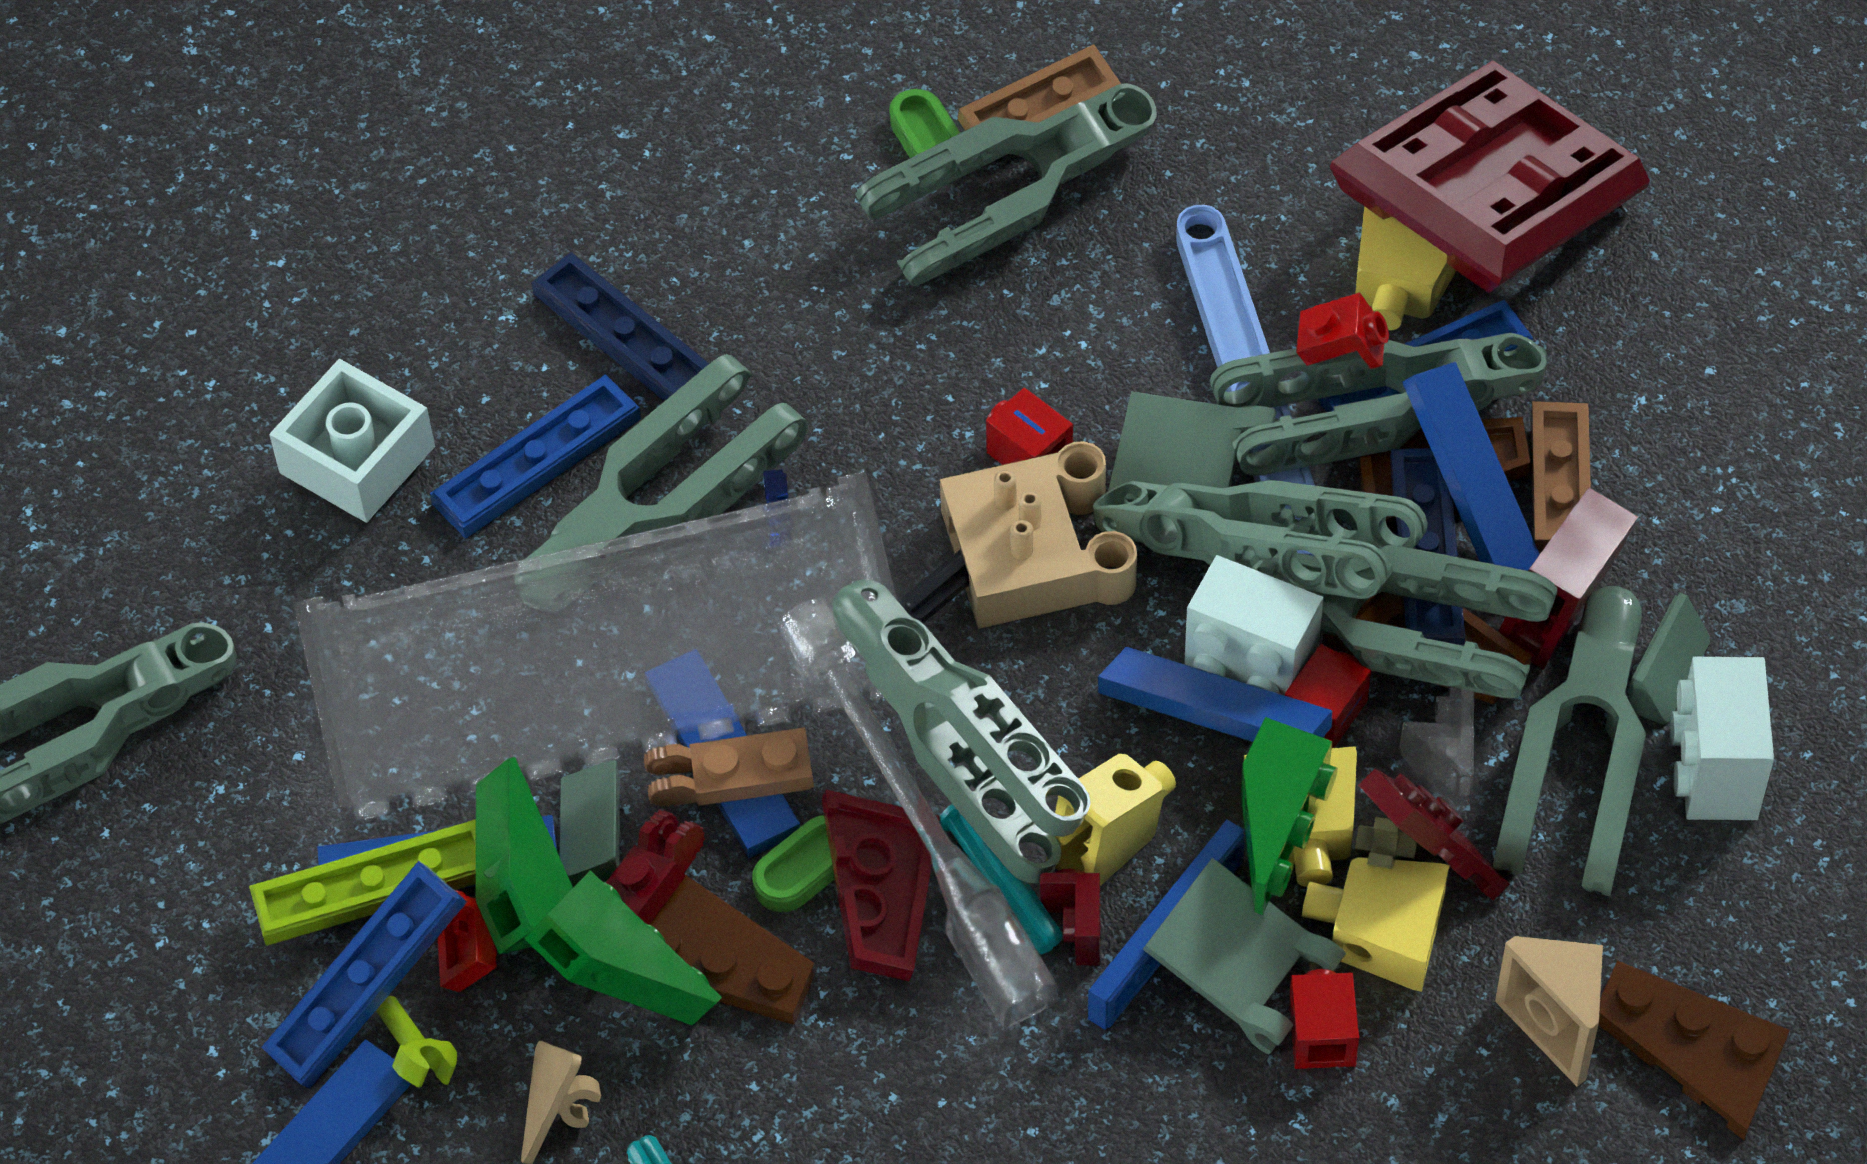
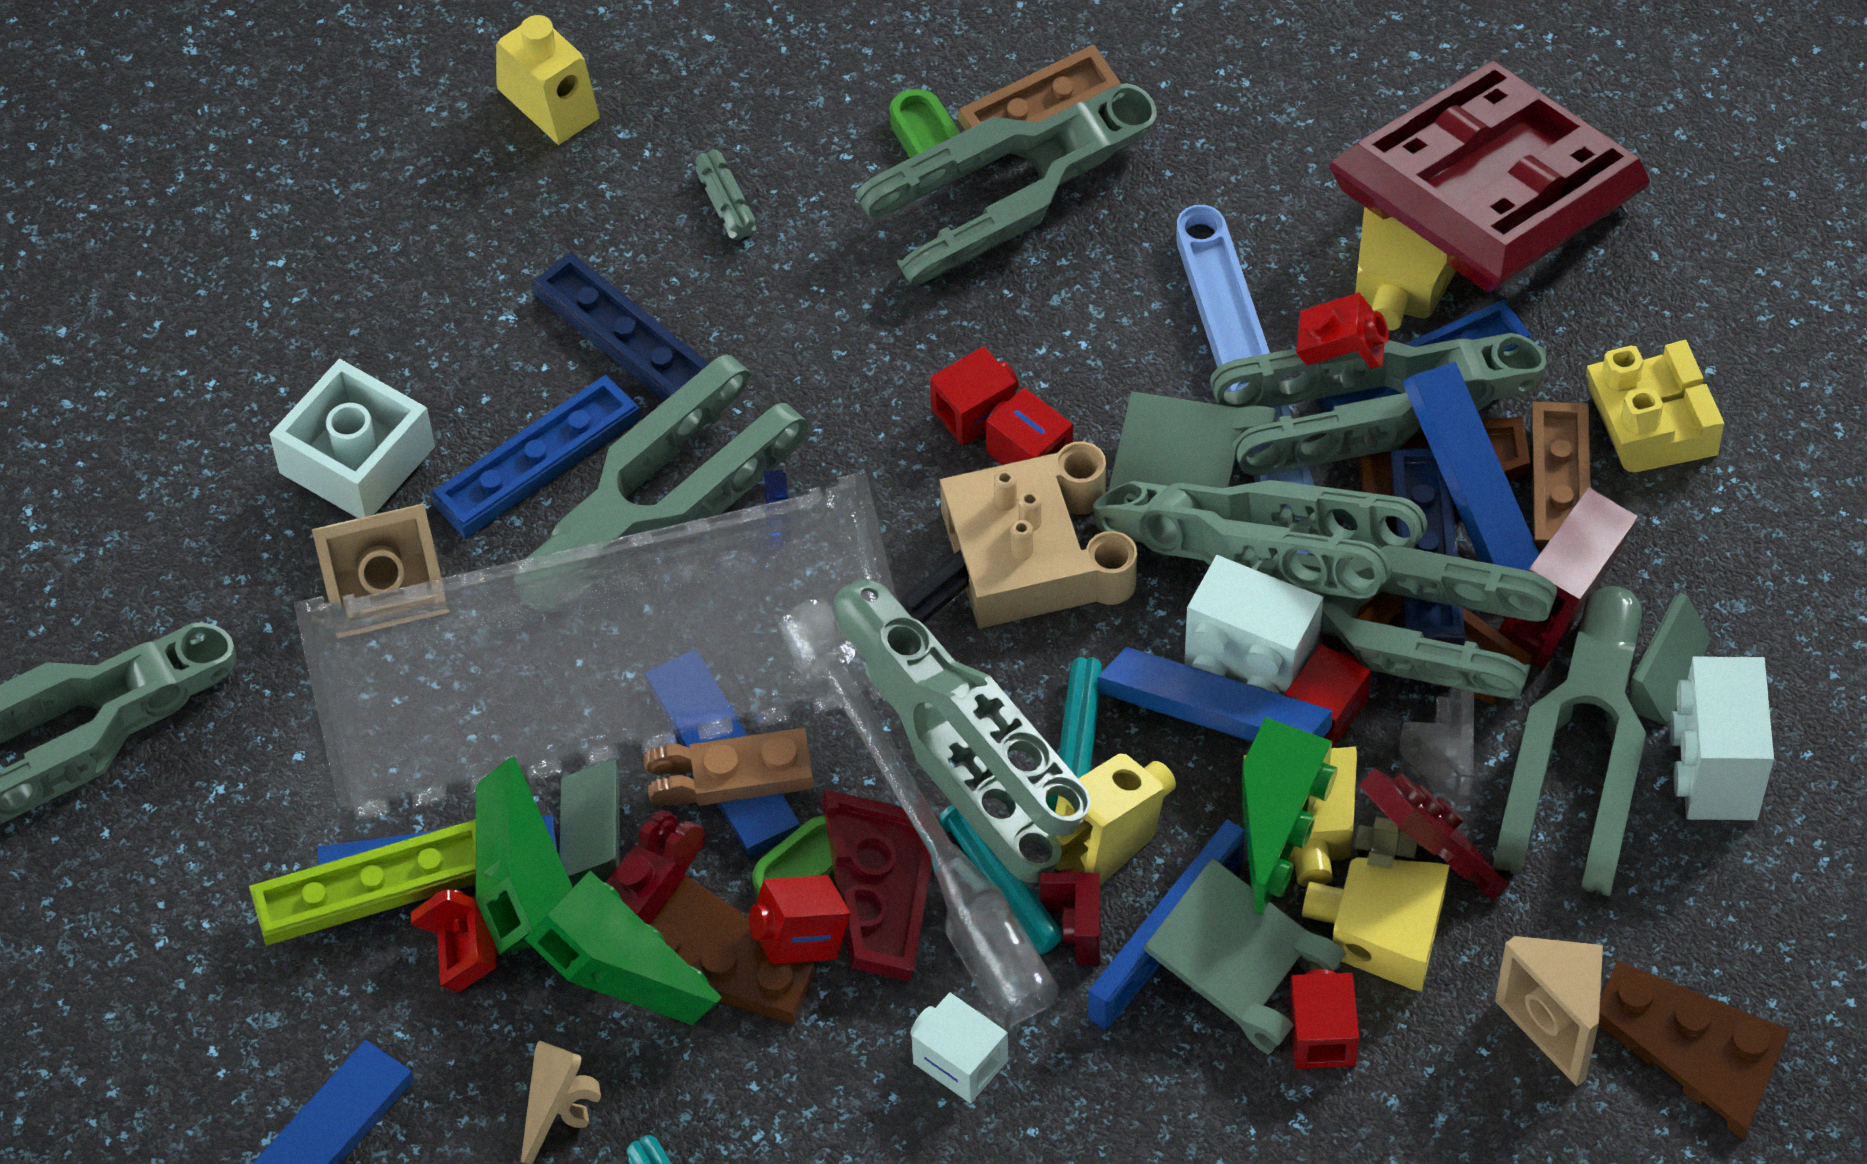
(364, 975): blue tile -> none
(376, 553): none -> tan slope
(416, 1052): lime bar -> none
(536, 65): none -> light yellow torso
(725, 194): none -> sand green axle
(799, 919): none -> red brick
(959, 1046): none -> light aqua brick
(969, 391): none -> red brick
(1079, 719): none -> teal axle
(1655, 407): none -> light yellow hips

